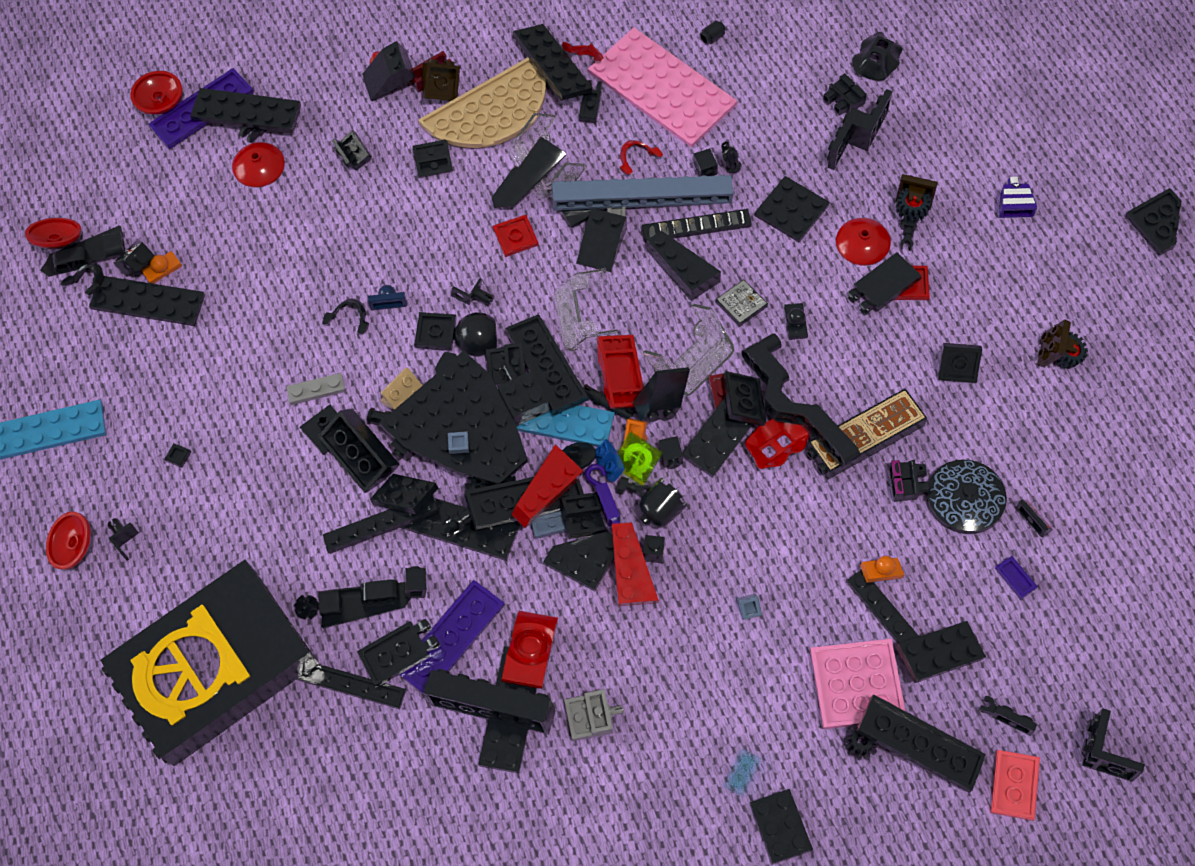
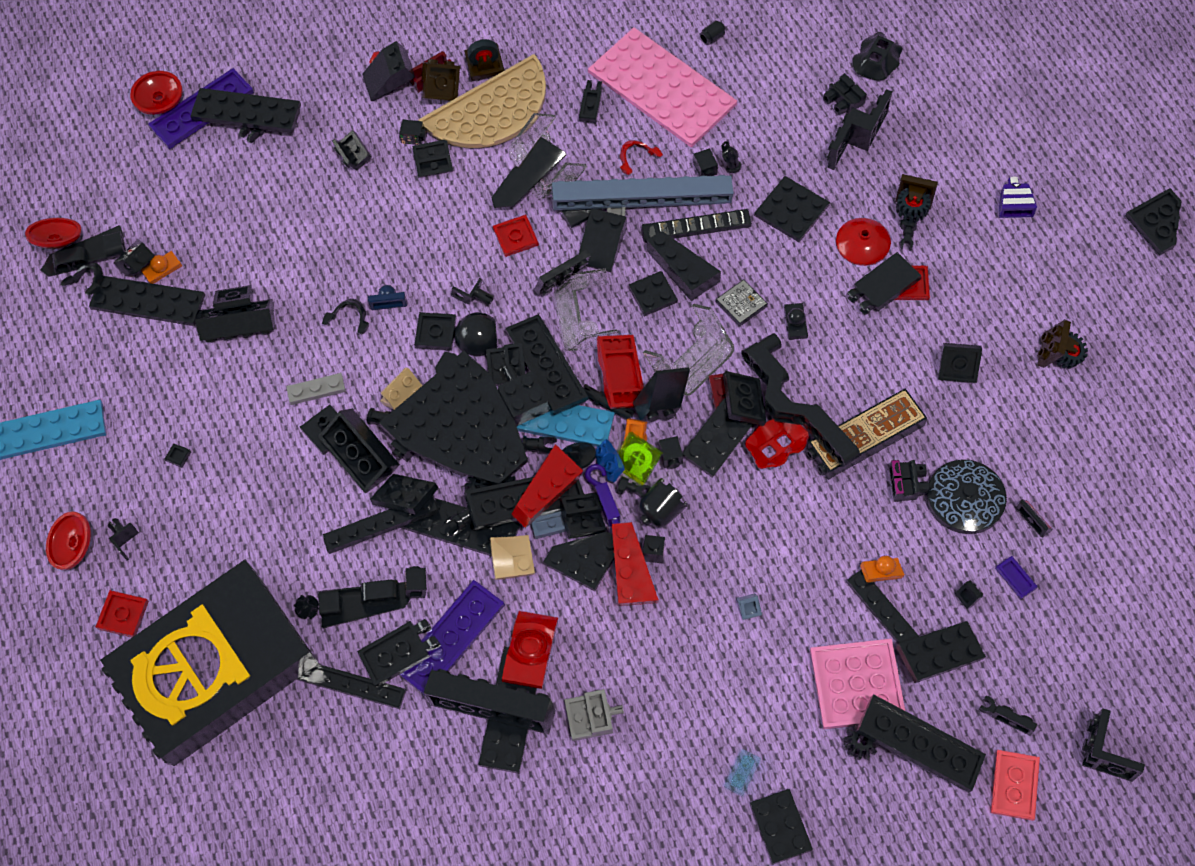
(122, 614): none -> red plate
(233, 297): none -> black plate
(236, 321): none -> black slope
(258, 171): red dish -> none
(412, 132): none -> black brick
(458, 442): sand blue plate -> none
(483, 59): none -> plate
(511, 557): none -> tan plate
(538, 444): none -> black piece
(552, 62): black plate -> none
(561, 273): none -> black plate
(583, 50): red helmet -> none
(653, 293): none -> black plate
(969, 594): none -> black tile

